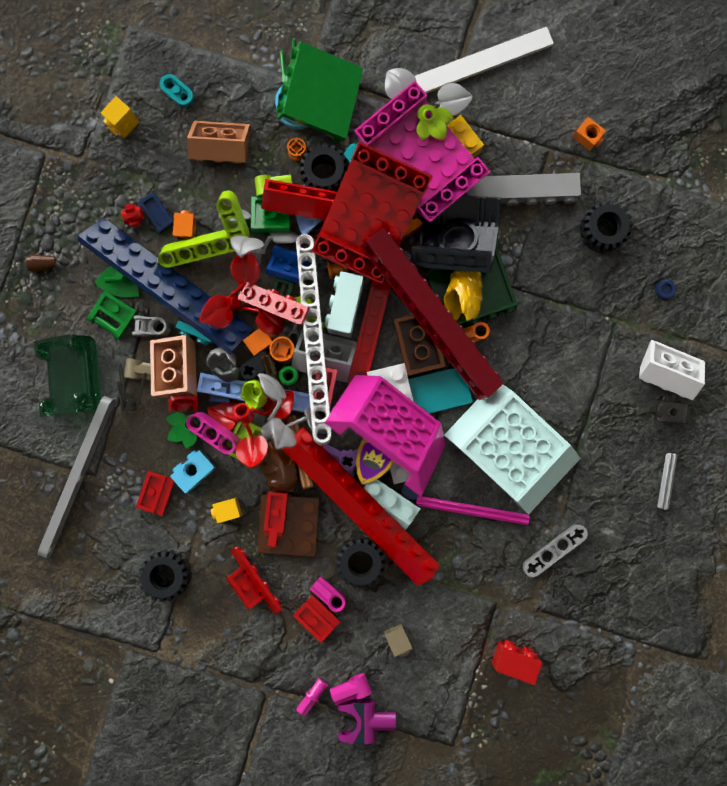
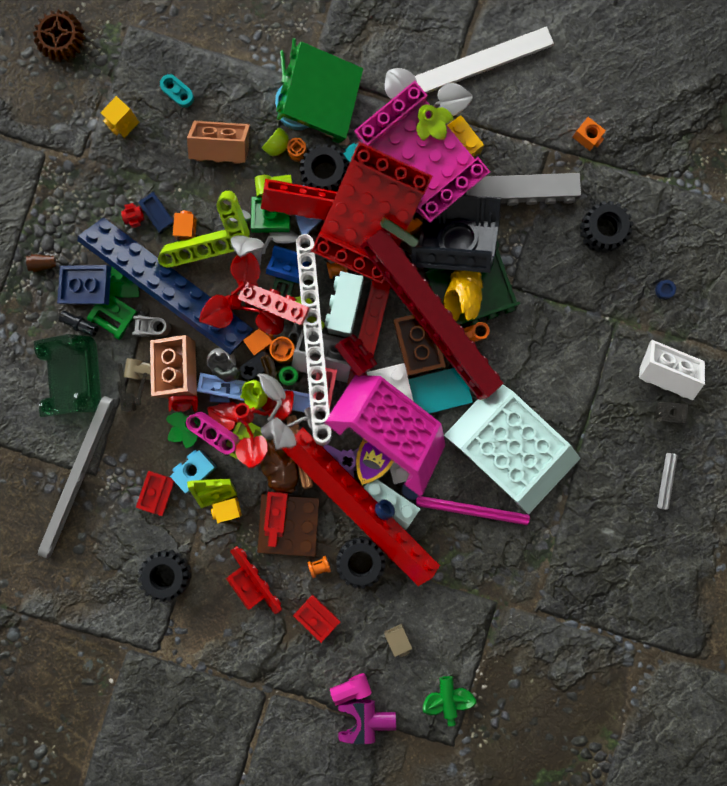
(53, 30): none -> reddish brown gear
(78, 323): none -> black pin
(84, 285): none -> dark blue plate
(188, 330): teal plate -> none
(211, 491): none -> lime wing
(276, 143): none -> lime hair
(312, 697): dark pink axle -> none
(319, 566): none -> orange bush
(327, 592): dark pink piece -> none
(356, 354): none -> dark red plate
(384, 509): none -> dark blue tile
(399, 232): none -> dark green tile
(448, 700): none -> green plant
(517, 662): red brick -> none
(553, 548): light grey beam -> none

